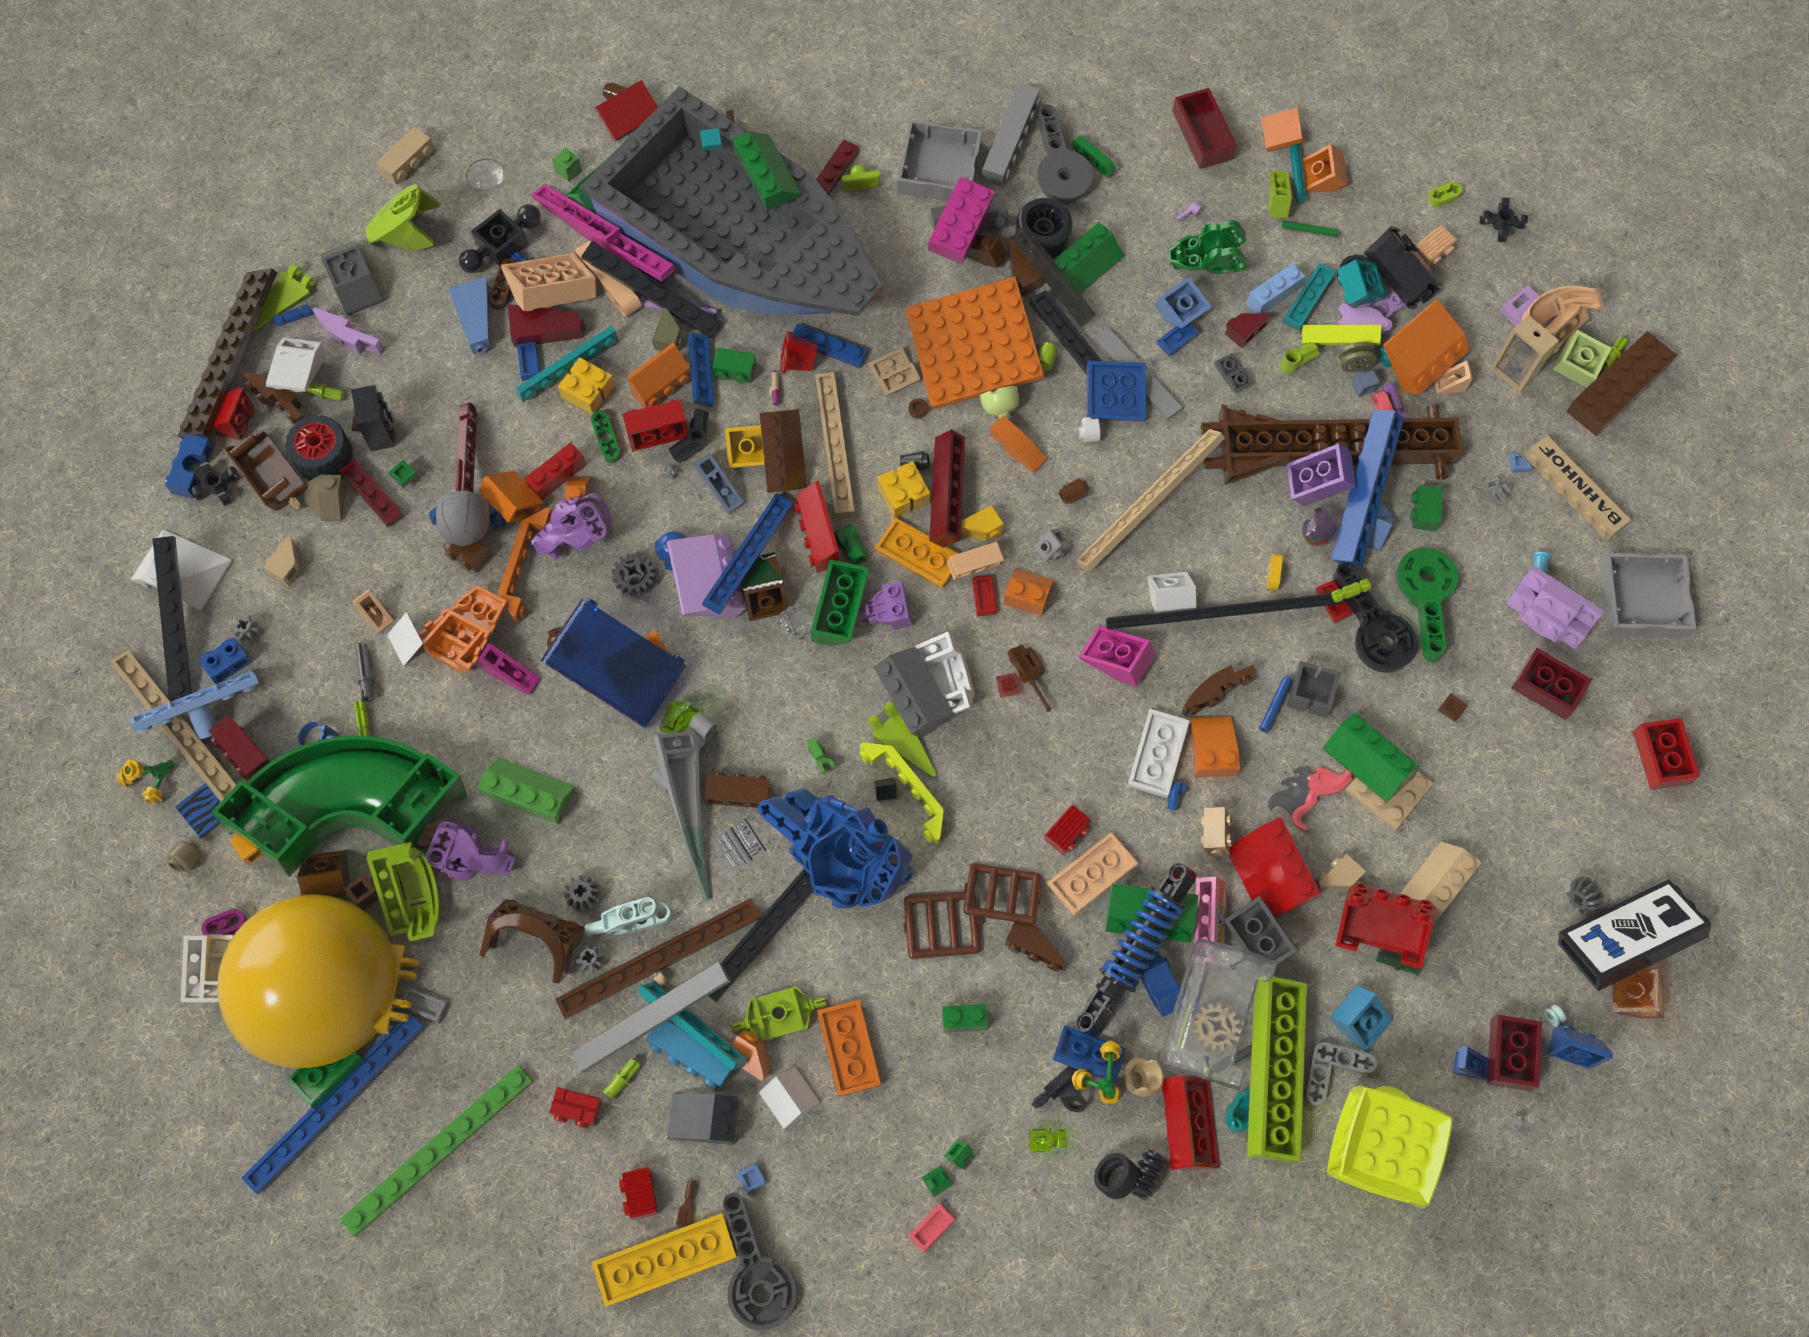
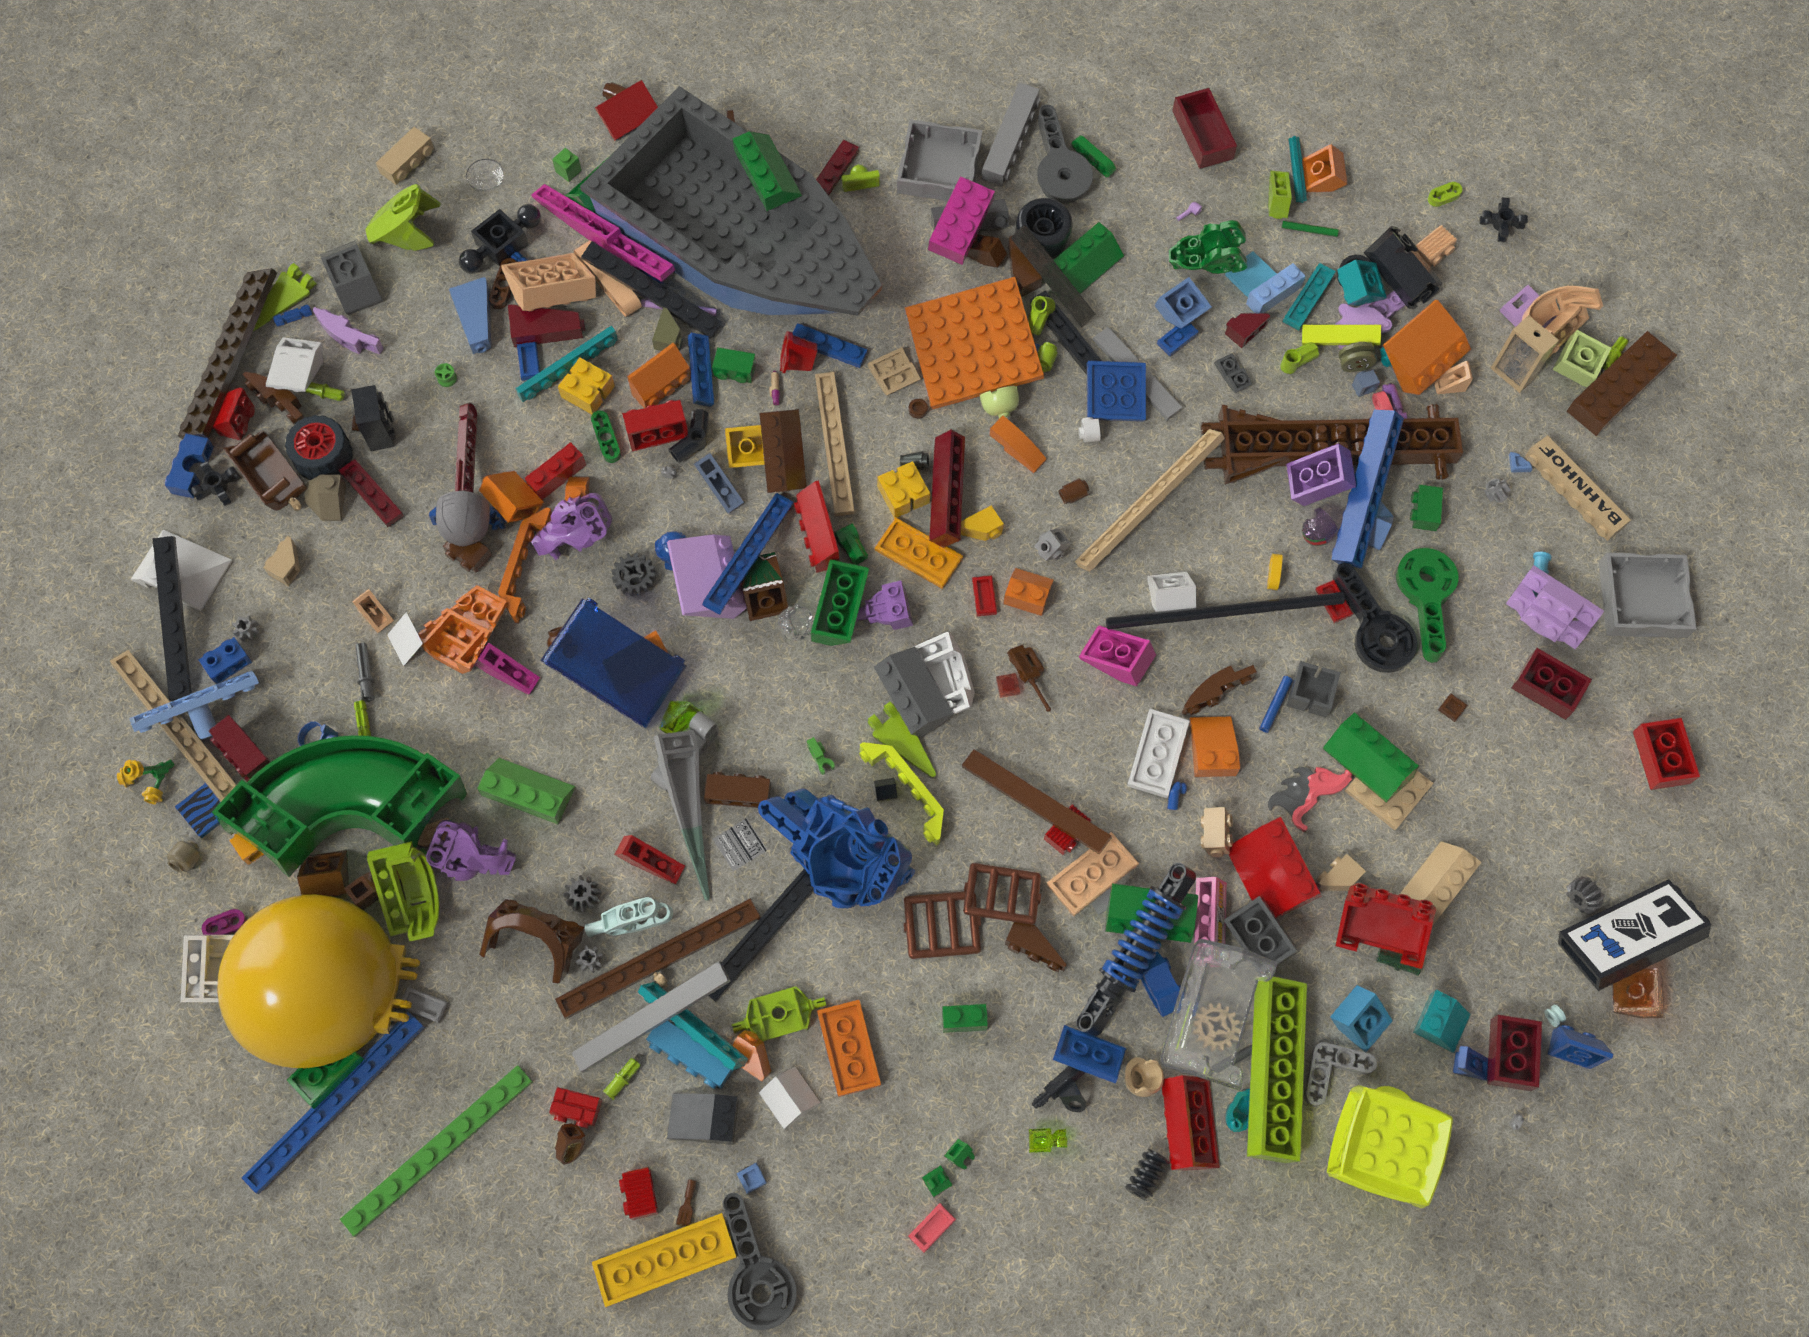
(403, 473): green tile -> none
(442, 371): none -> bright green wheel
(569, 1143): none -> reddish brown rock
(649, 859): none -> red slope
(710, 139): teal tile -> none
(975, 560): light nougat piece -> none
(1037, 801): none -> reddish brown tile
(1038, 315): none -> lime piece
(1107, 1090): yellow plant -> none
(1125, 1184): black tyre -> none
(1253, 276): none -> medium azure tile
(1282, 129): orange tile -> none
(1351, 590): lime axle -> none
(1442, 1021): none -> teal slope

